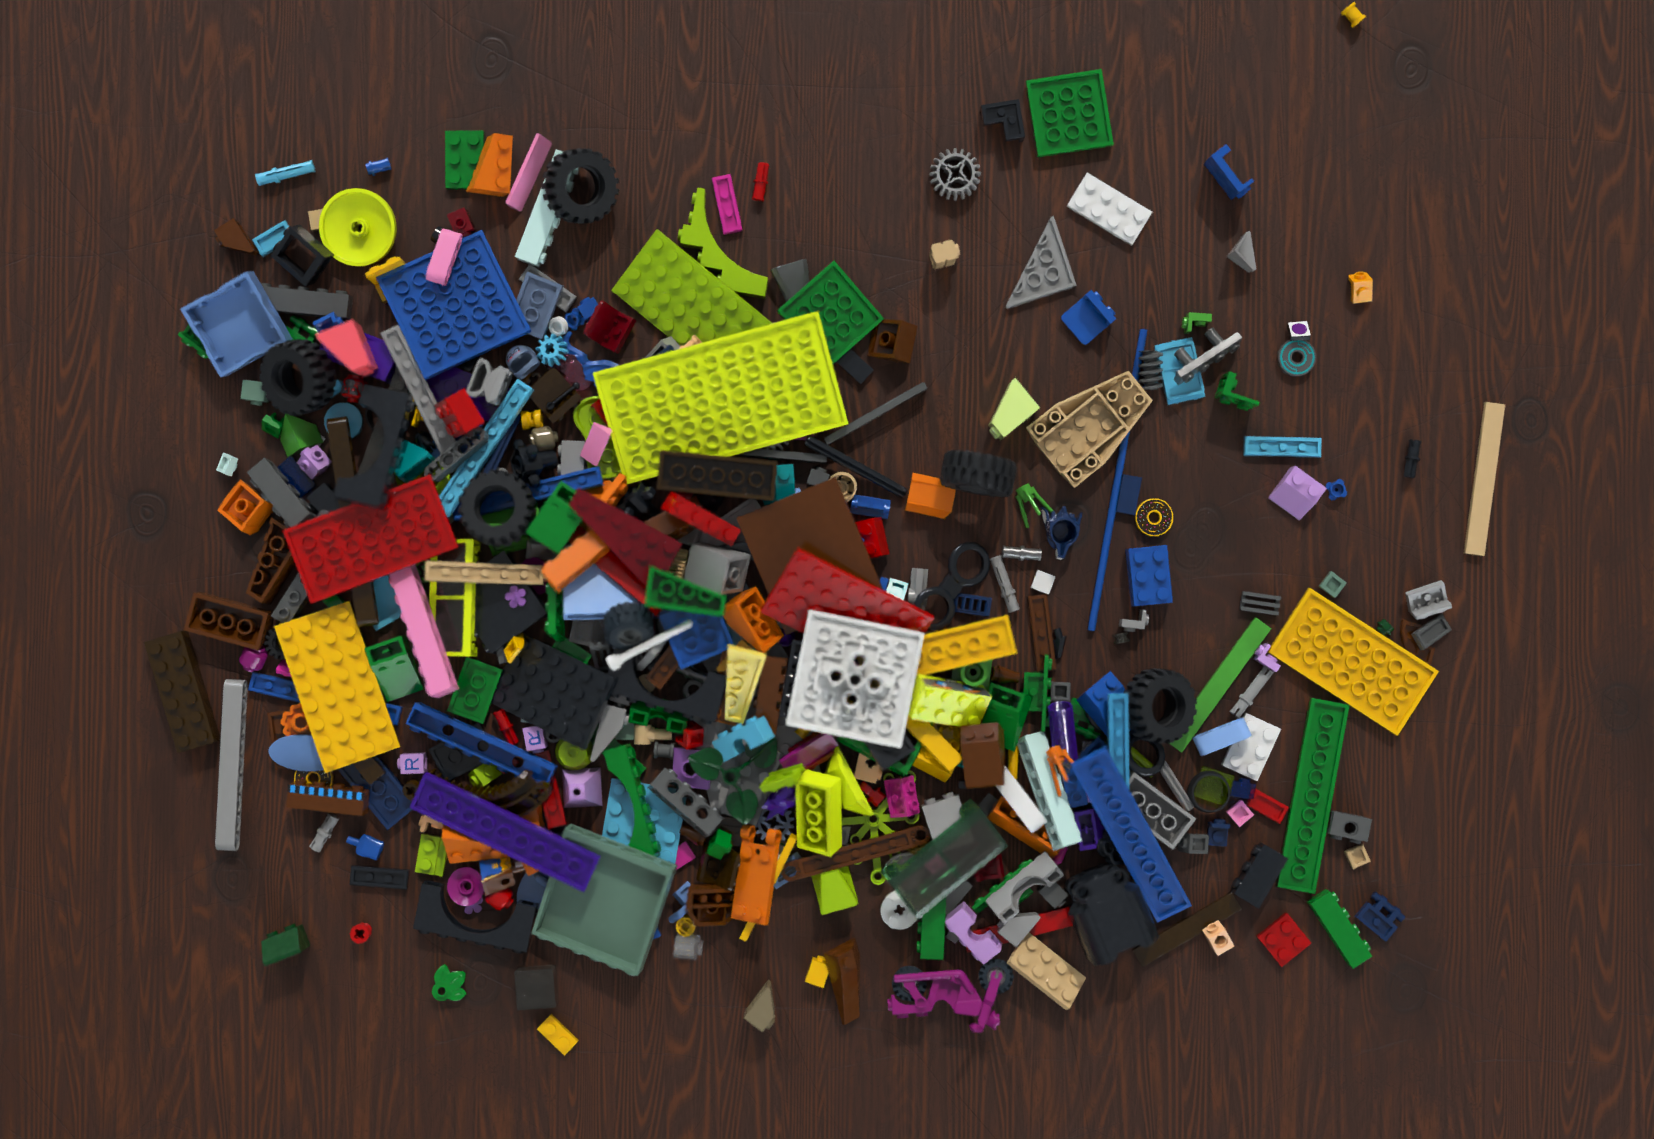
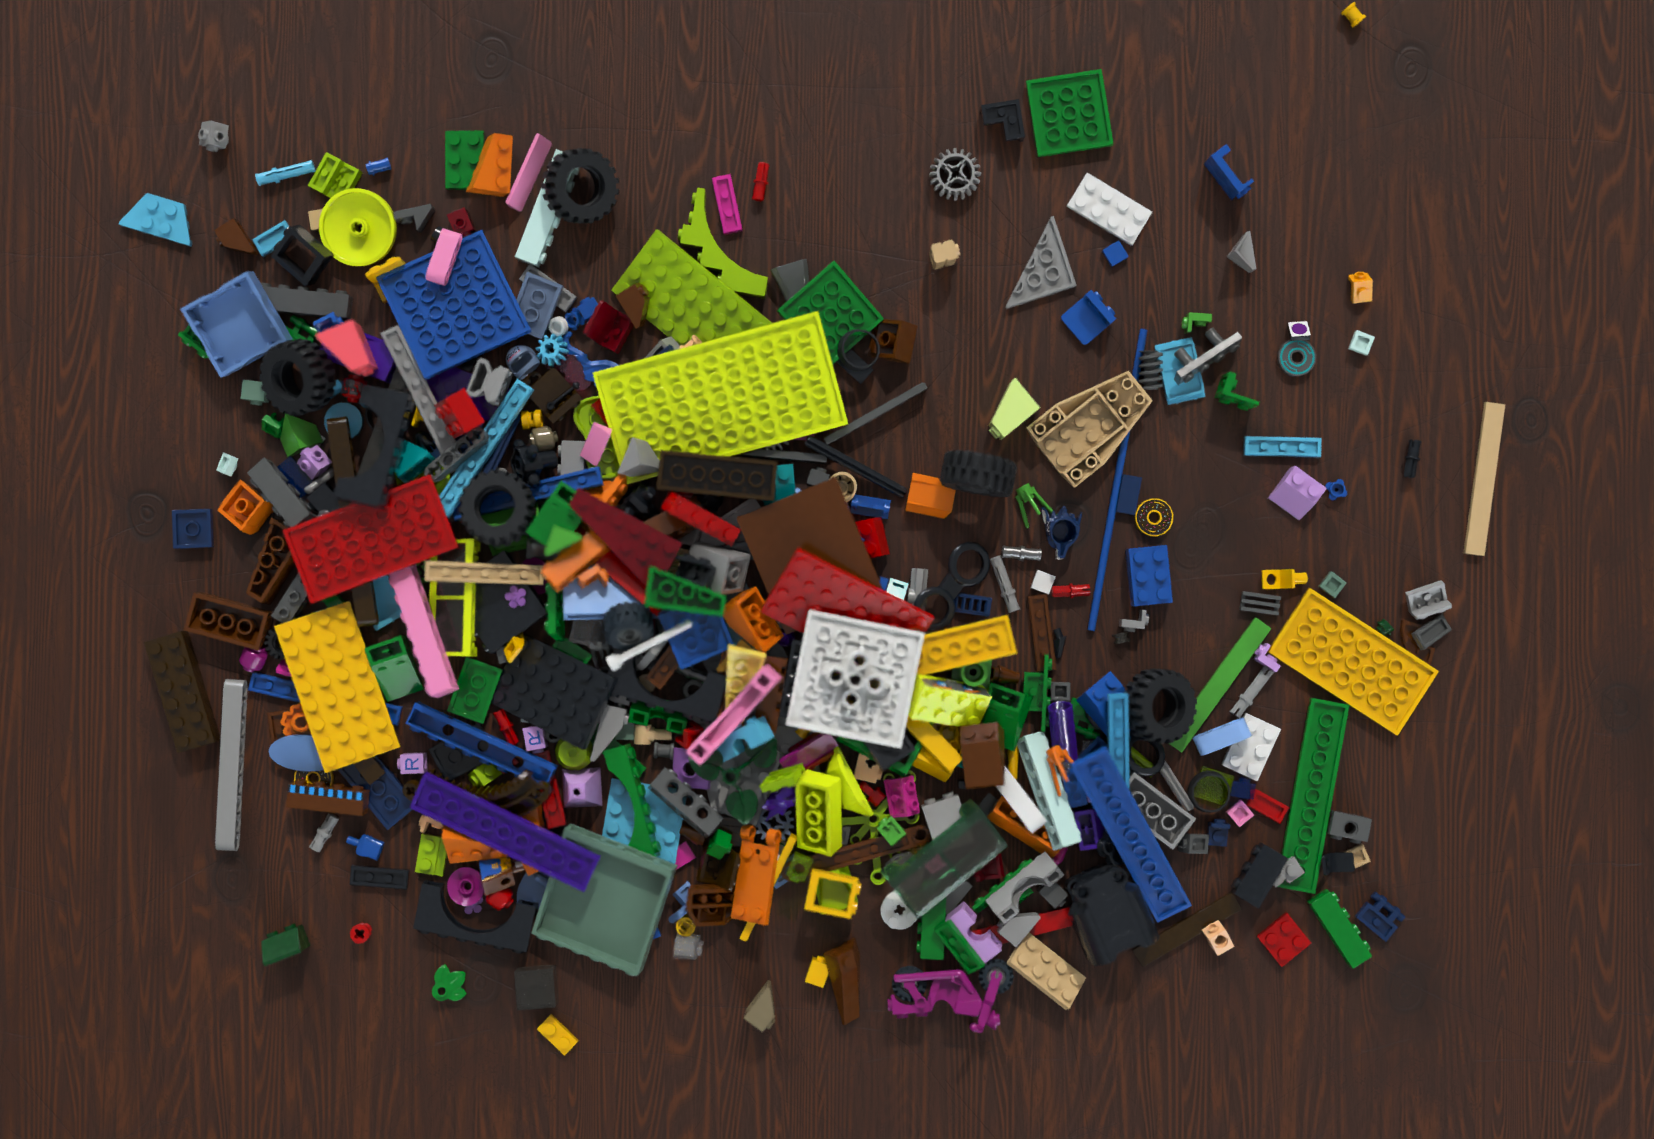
(159, 218): none -> medium azure wing
(192, 528): none -> dark blue plate
(213, 135): none -> light grey brick
(324, 477): none -> light grey piece
(334, 176): none -> lime slope
(420, 214): none -> dark grey slope
(561, 538): none -> bright green slope
(588, 576): none -> orange bracket
(635, 303): none -> reddish brown slope
(639, 459): none -> light grey slope
(695, 571): none -> black bracket
(737, 711): none -> bright pink arch
(799, 858): none -> clear neon green brick
(844, 360): none -> black tyre
(855, 889): none -> yellow window
(891, 830): none -> bright green bracket
(959, 946): none -> green tile
(1070, 590): none -> red axle
(1115, 253): none -> blue tile
(1283, 579): none -> yellow bracket
(1290, 872): none -> light grey plate
(1338, 862): none -> black bracket
(1361, 342): none -> light aqua plate

